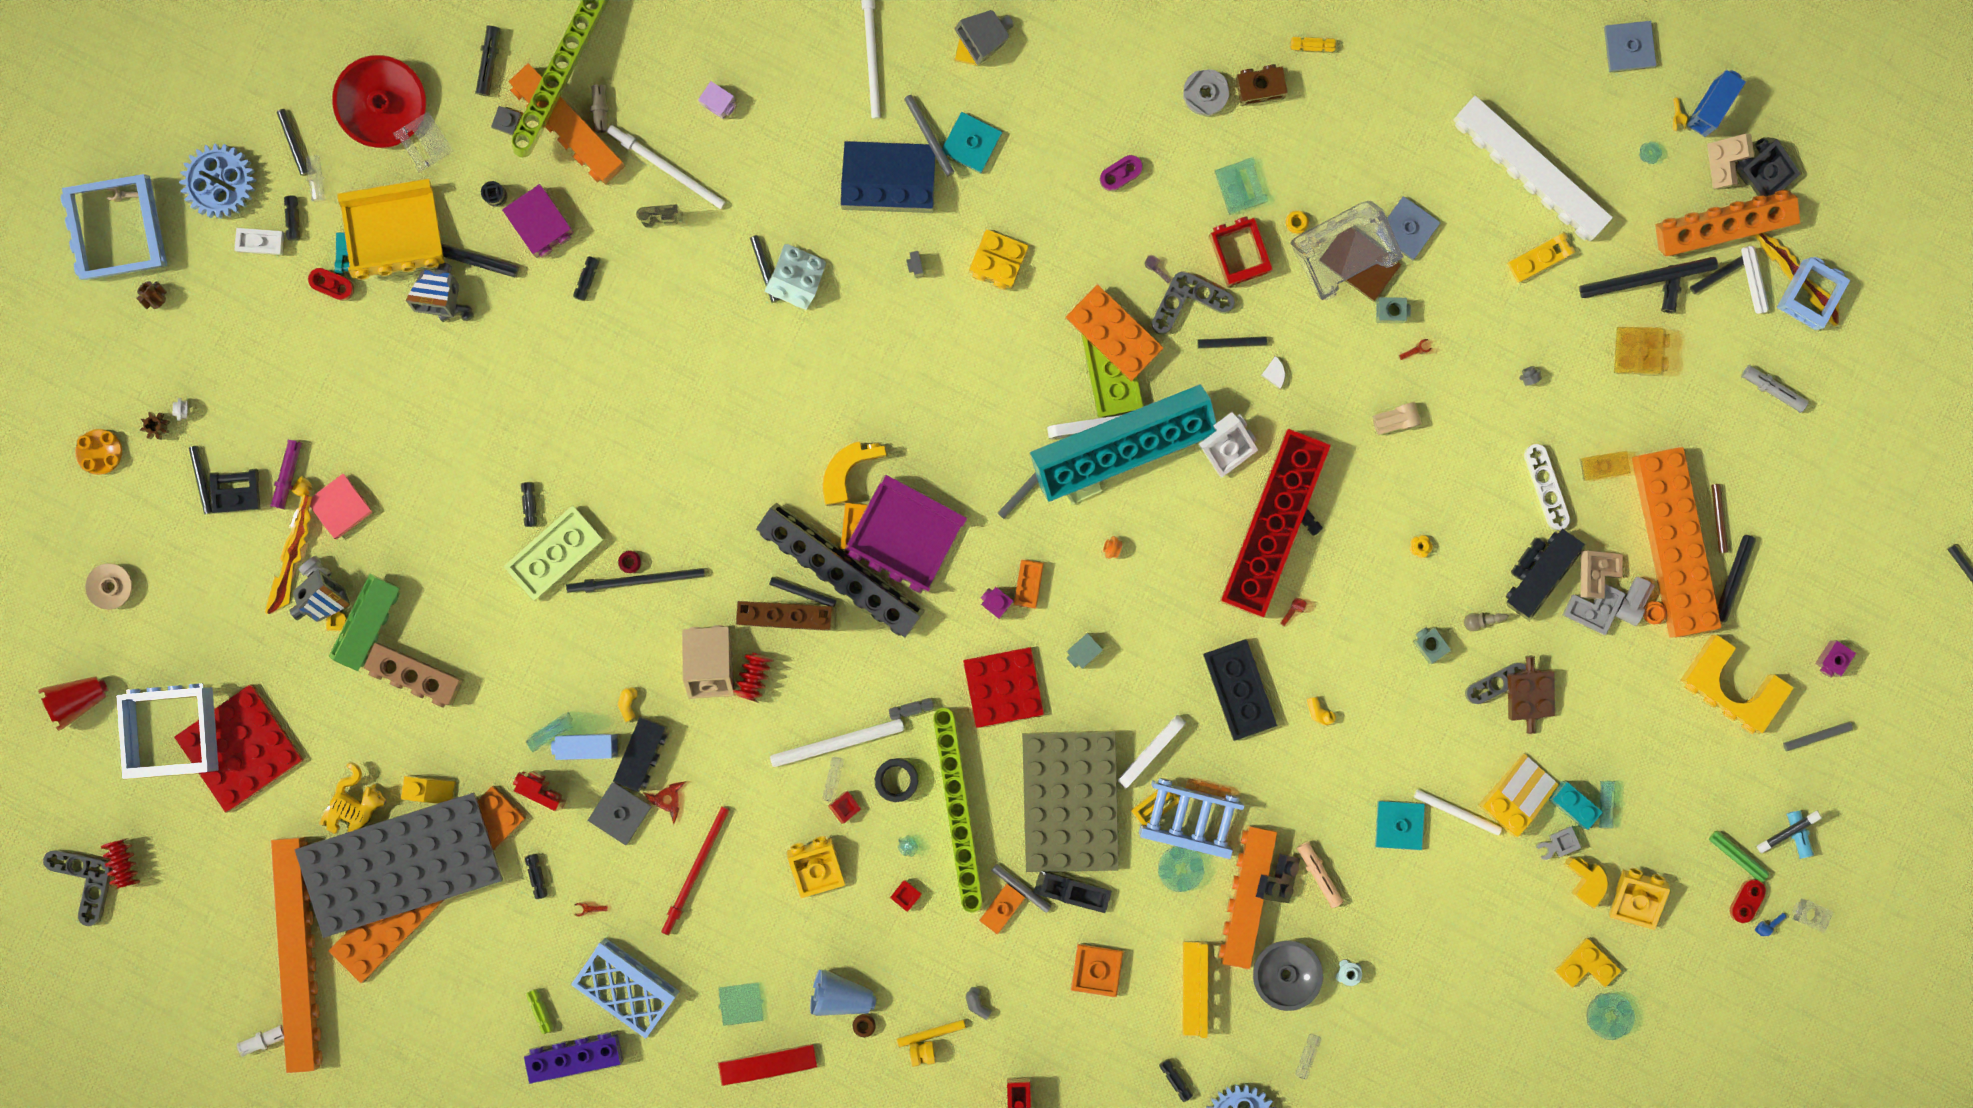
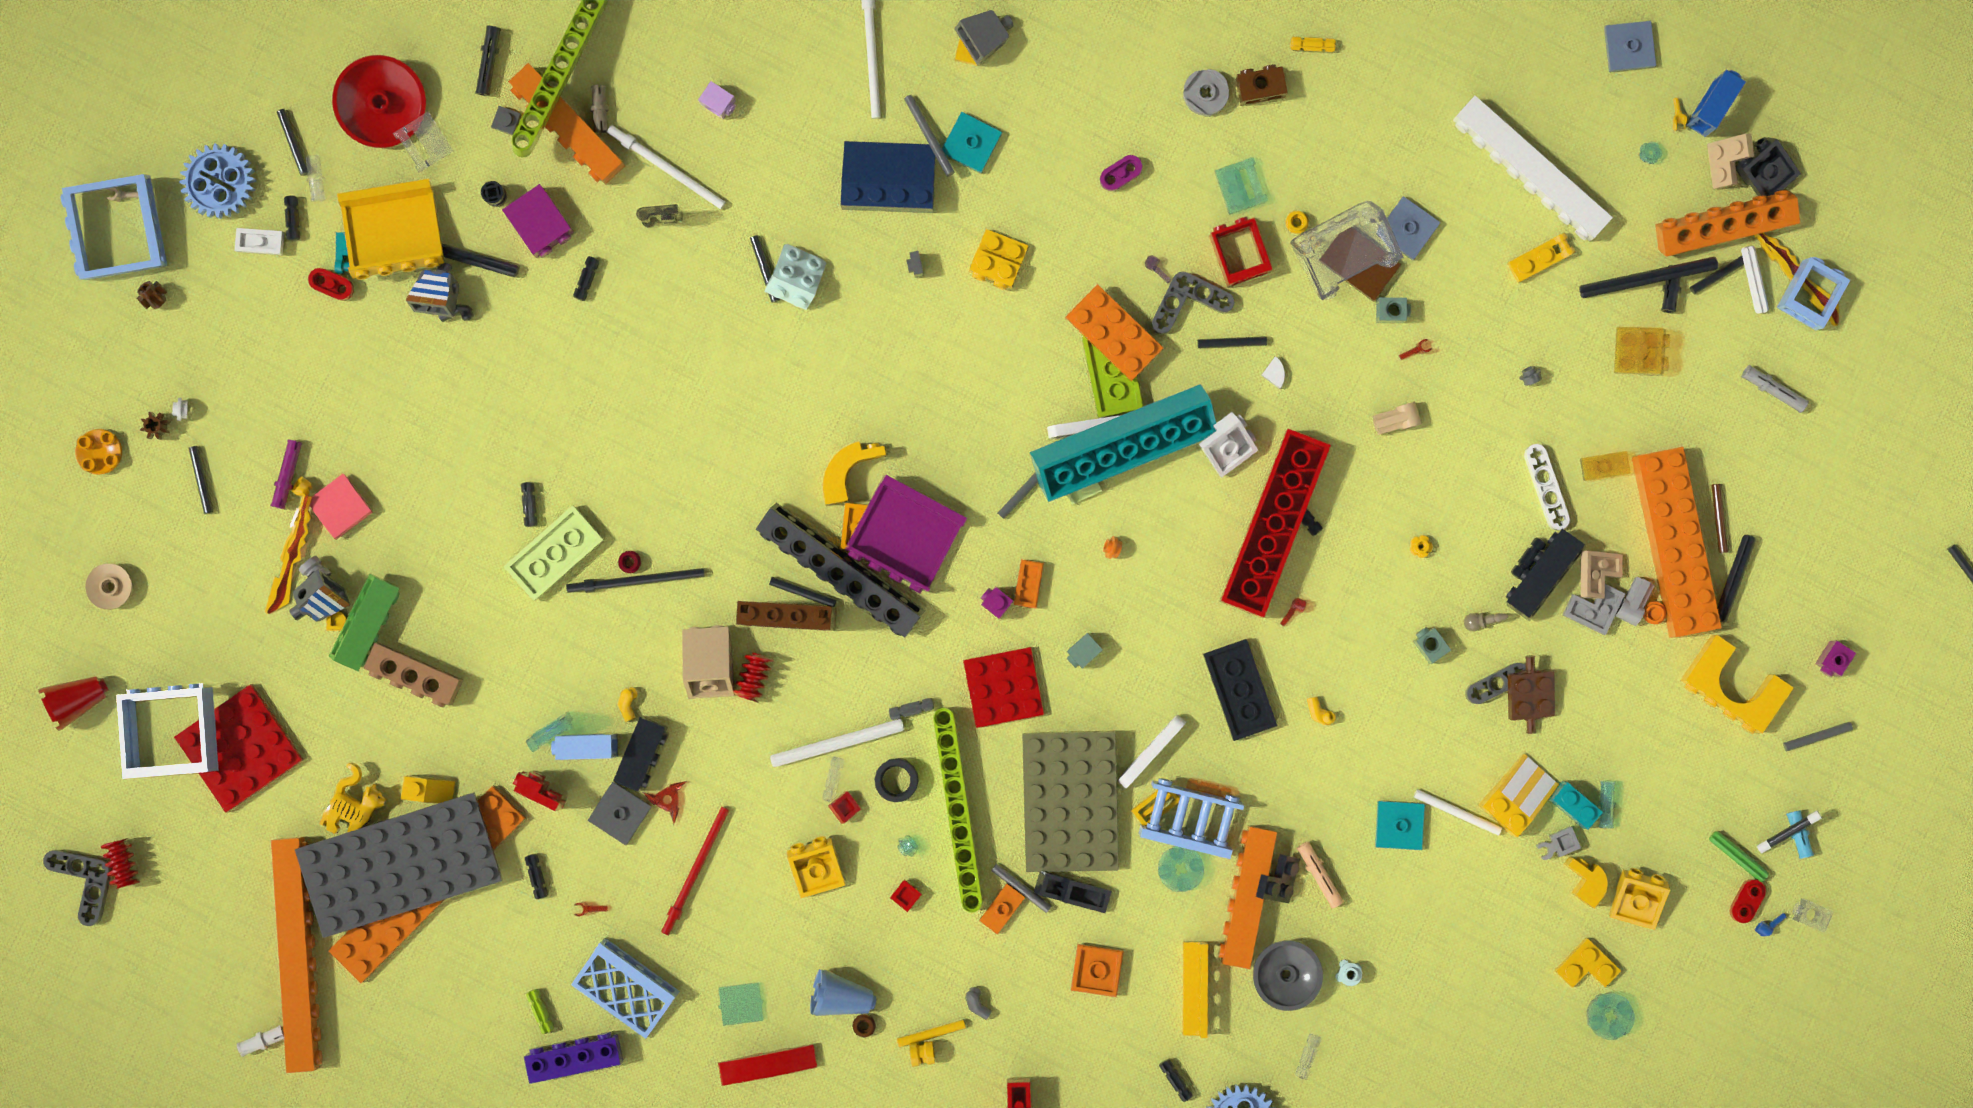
(236, 498): black plate -> none

